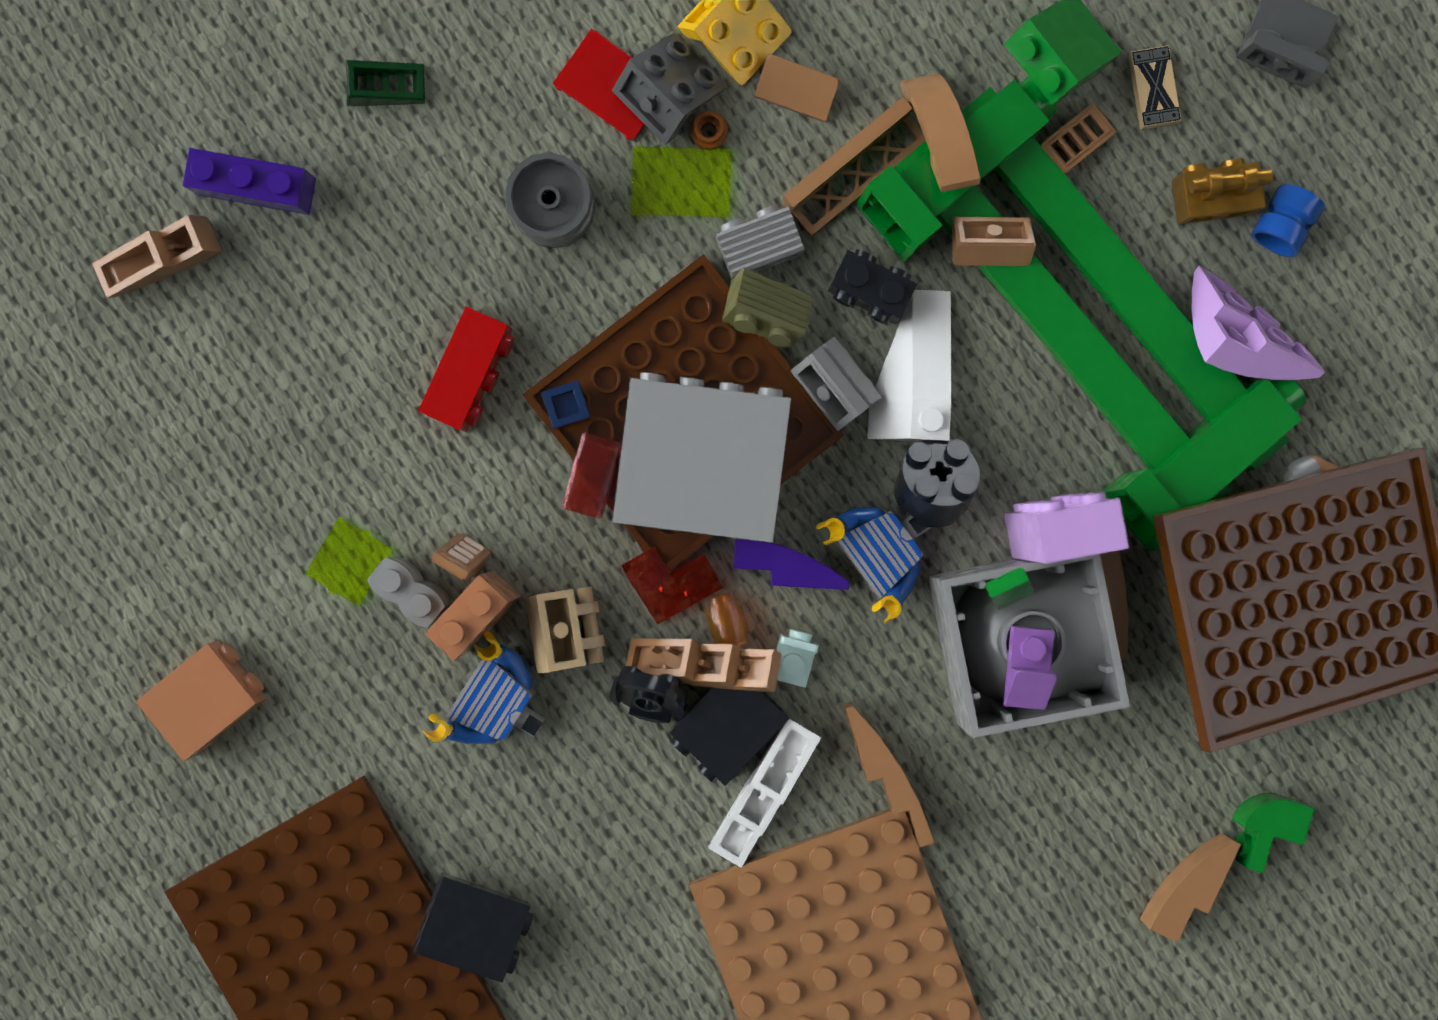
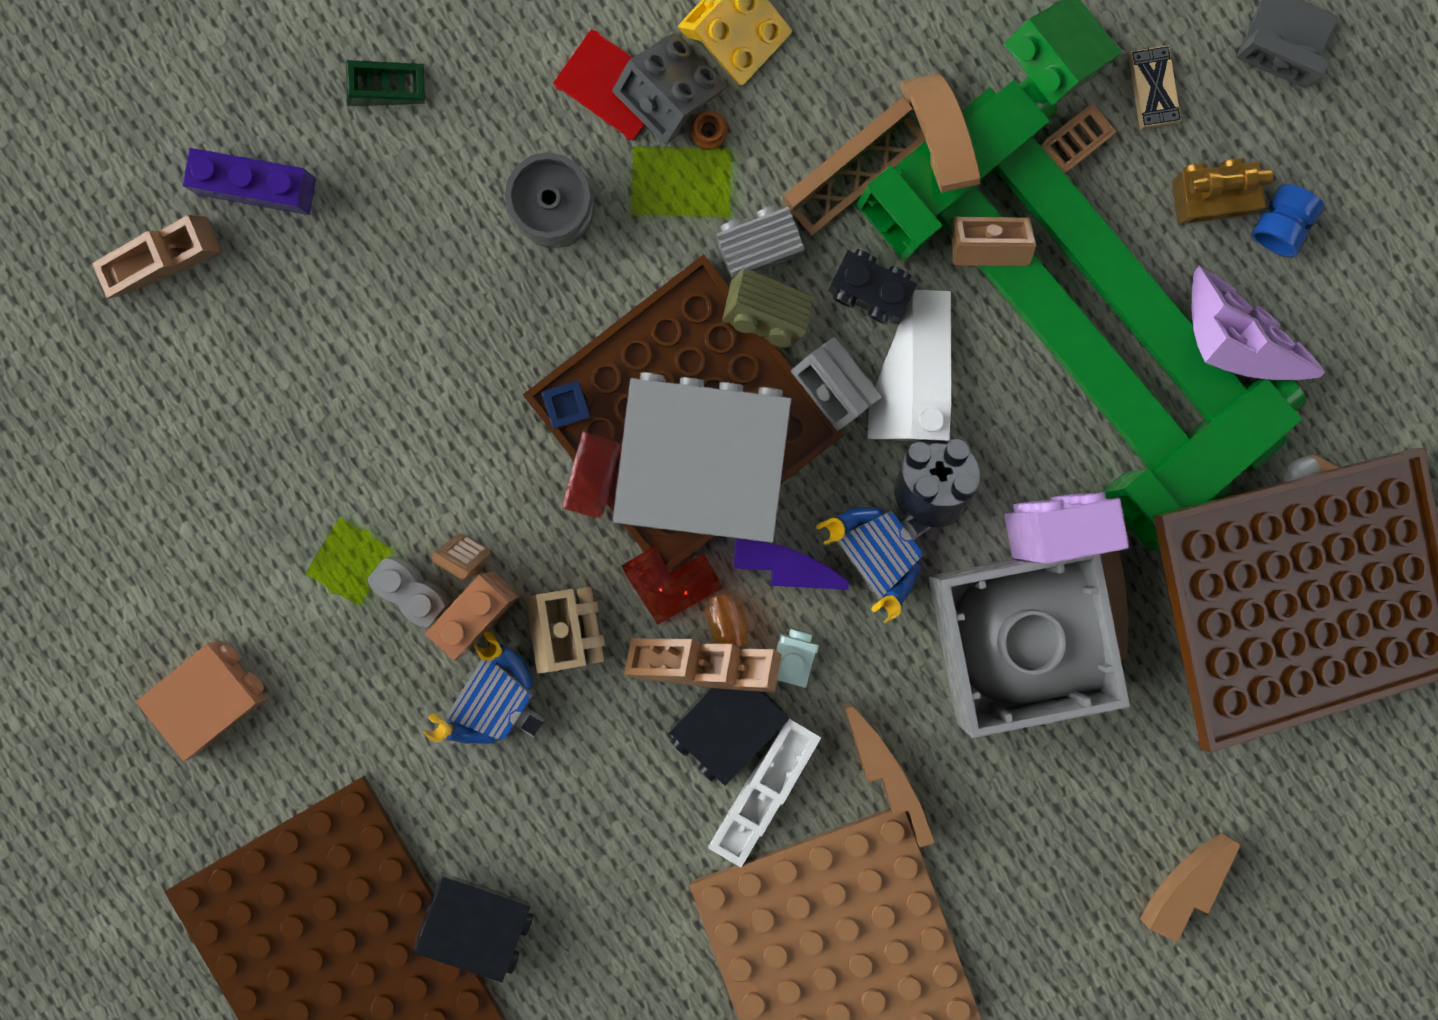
(467, 370): red brick -> none
(649, 695): black plate -> none
(797, 87): medium nougat slope -> none
(1009, 588): green tile -> none
(1029, 668): medium lavender slope -> none
(1265, 818): green brick -> none

